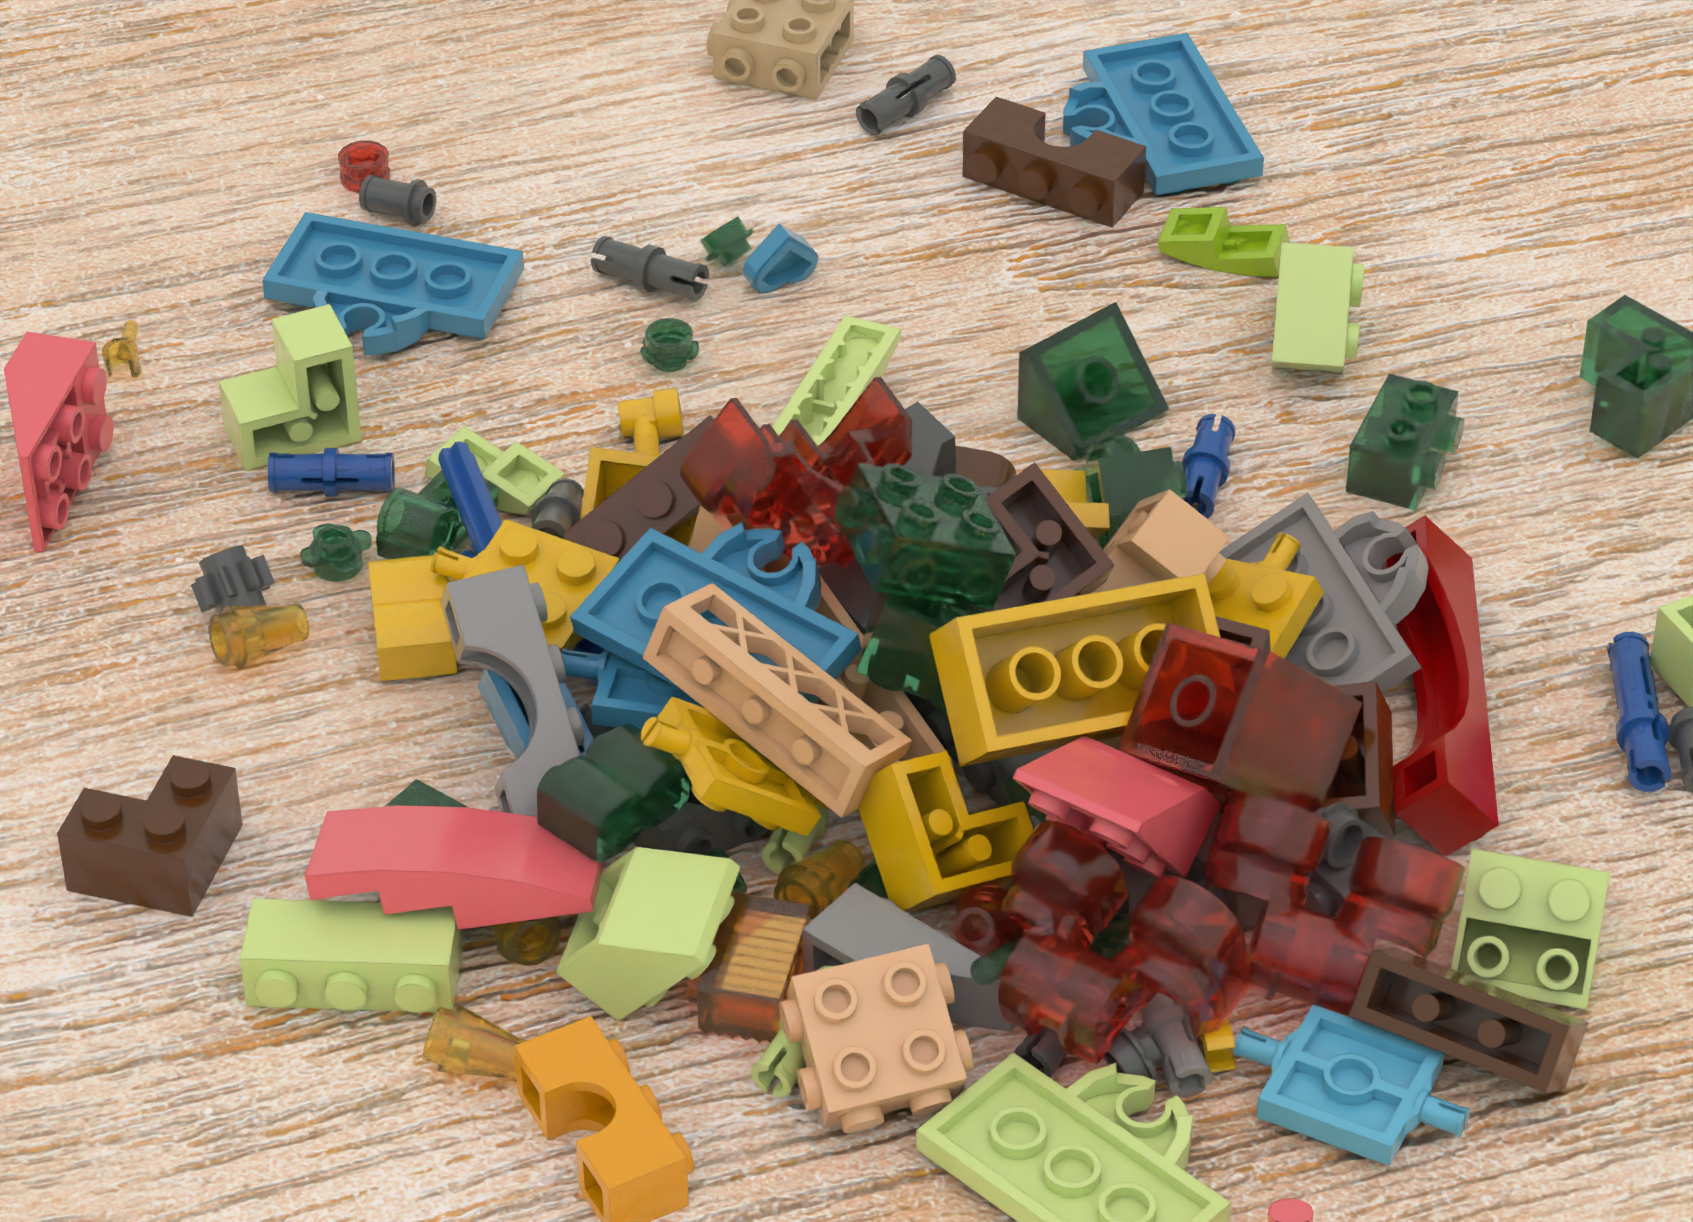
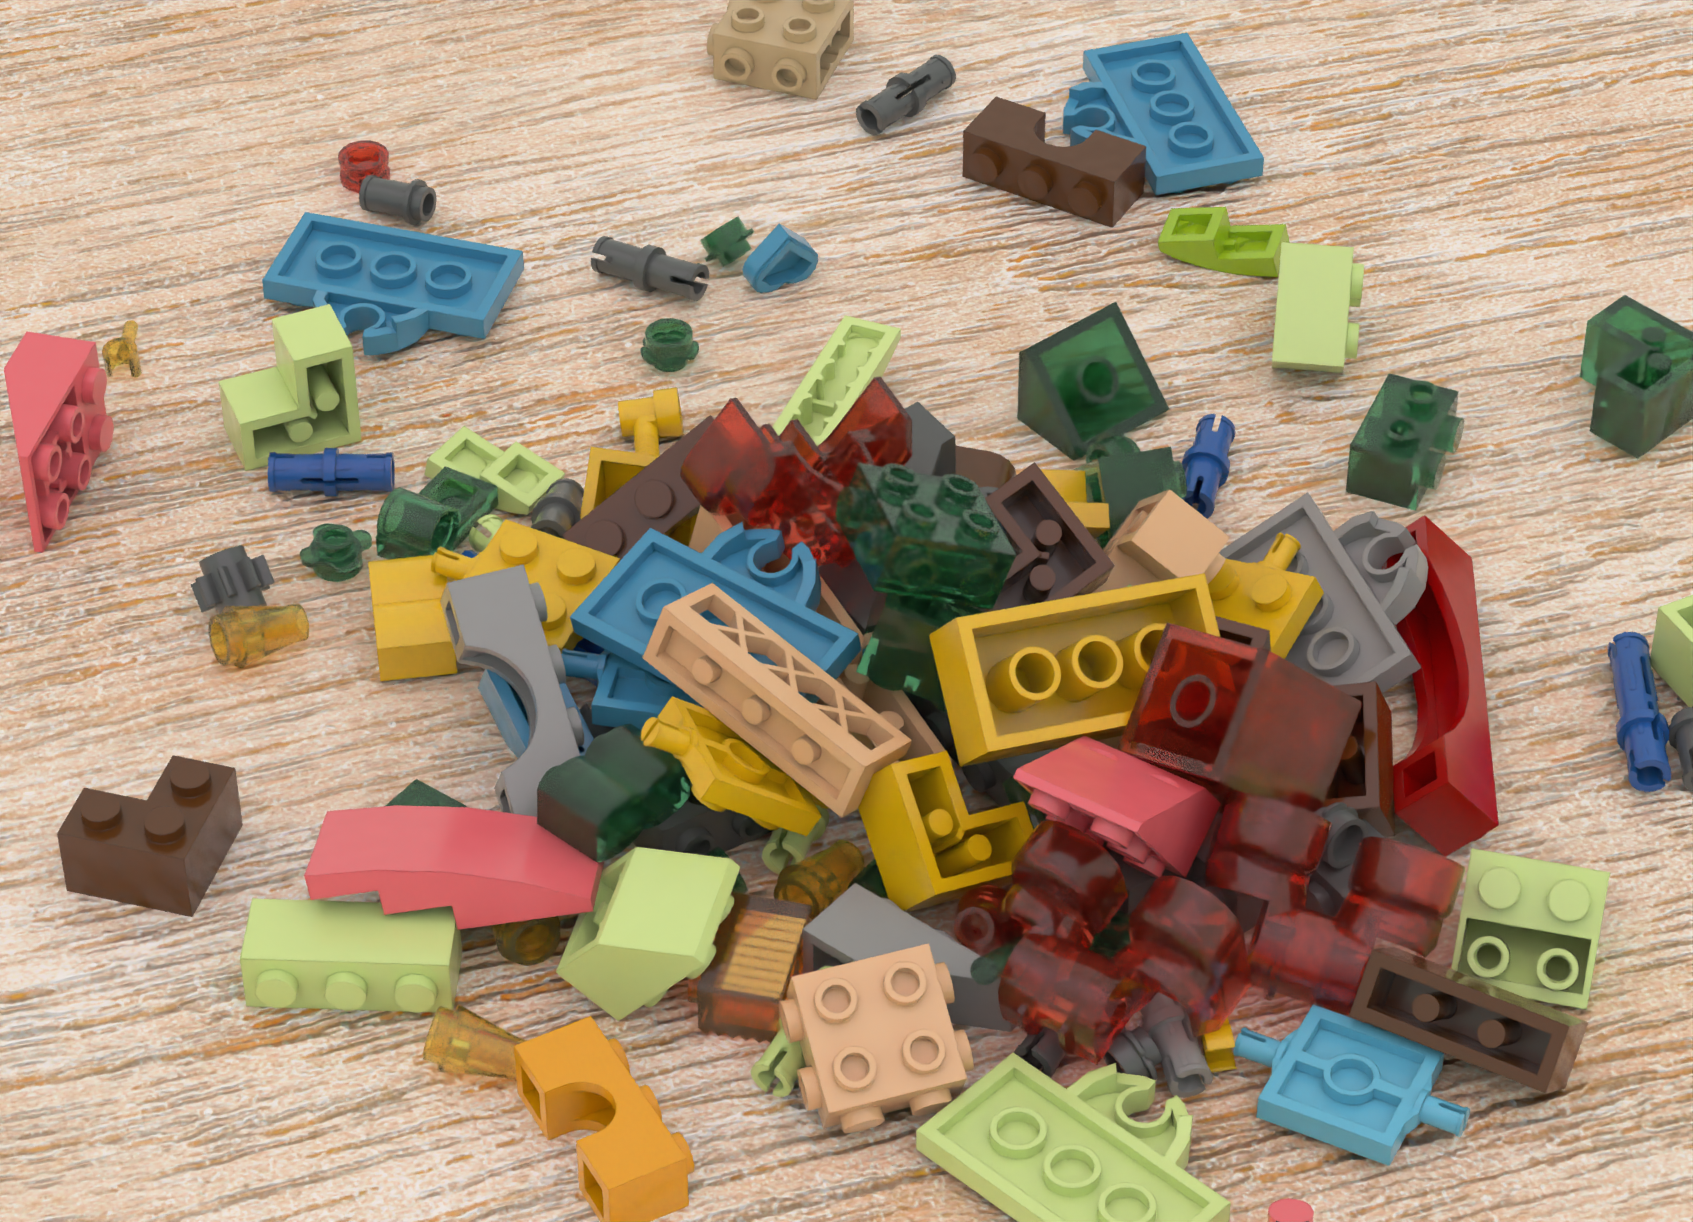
(470, 494): blue axle -> none

